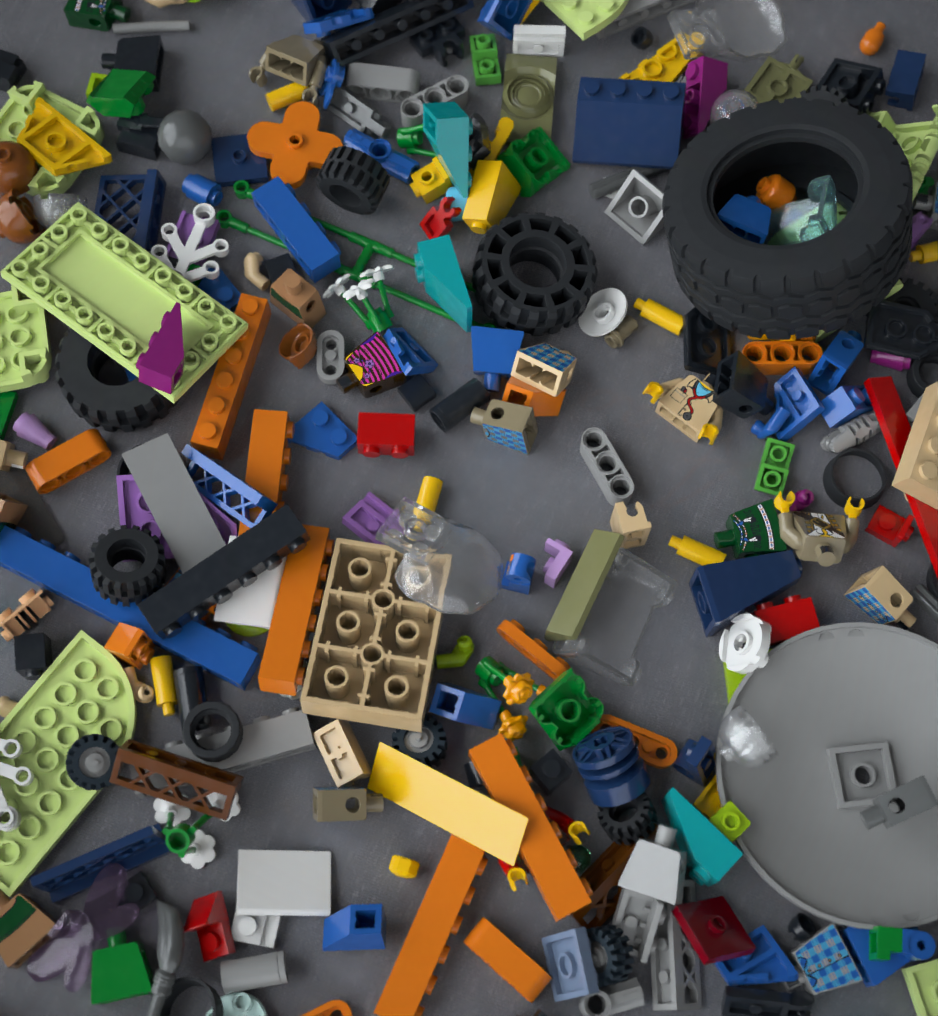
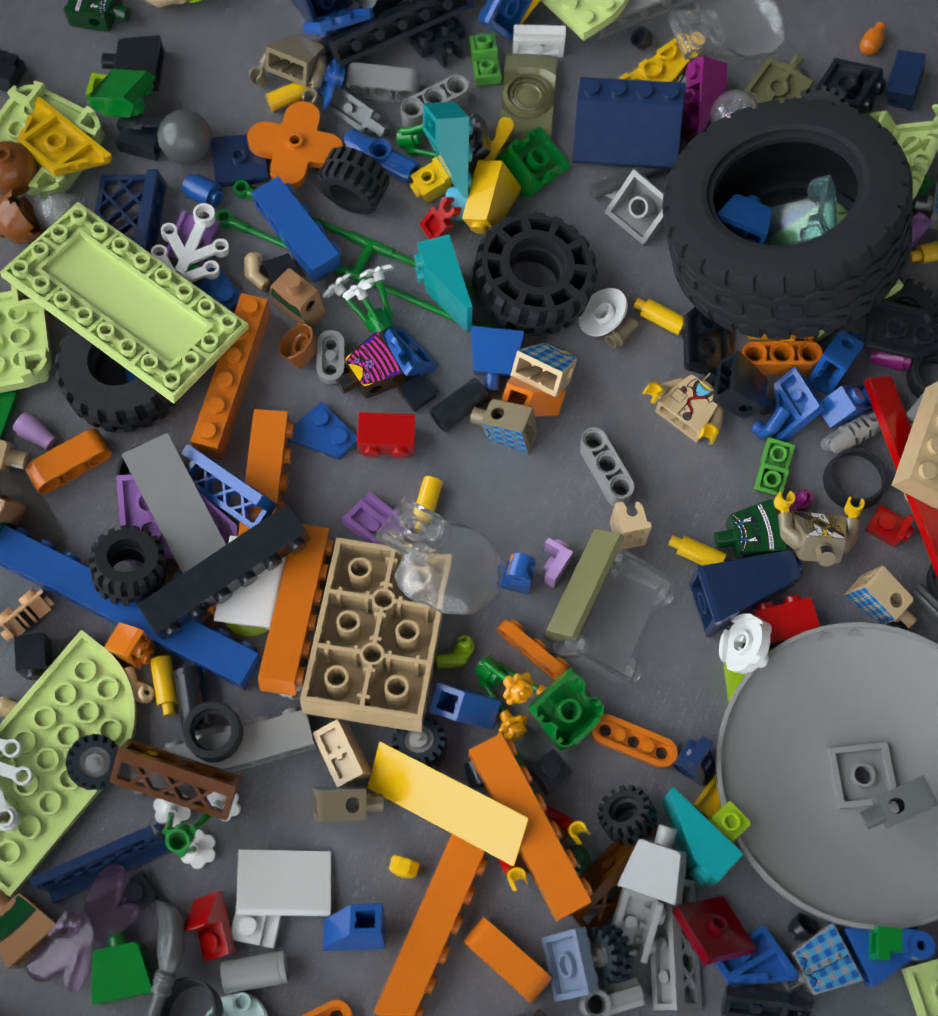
(154, 26): light grey bar -> none
(164, 360): magenta slope -> none
(611, 766): dark blue wheel -> none
(744, 740): clear cylinder -> none
(775, 191): orange head -> none

